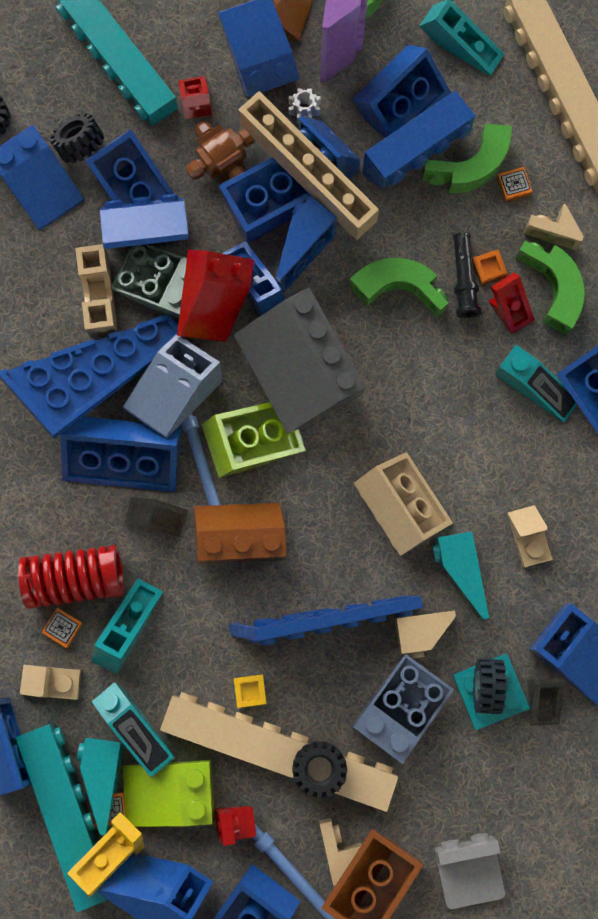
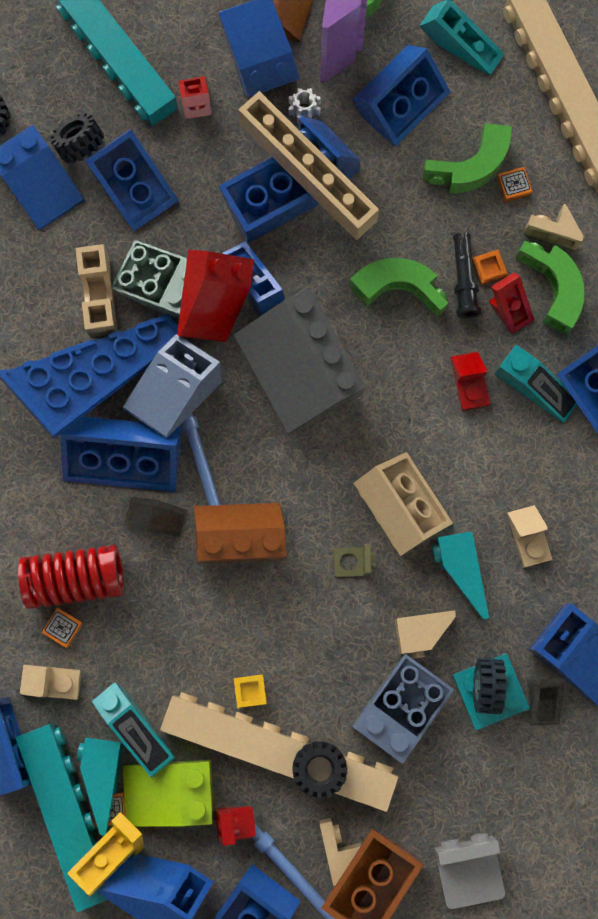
(125, 626): teal slope -> none
(143, 221): slope -> none
(219, 152): dark orange piece -> none
(249, 439): lime slope -> none
(308, 235): blue slope -> none
(322, 620): blue wing -> none
(365, 561): none -> olive bracket
(418, 140): blue slope -> none
(470, 380): none -> red slope

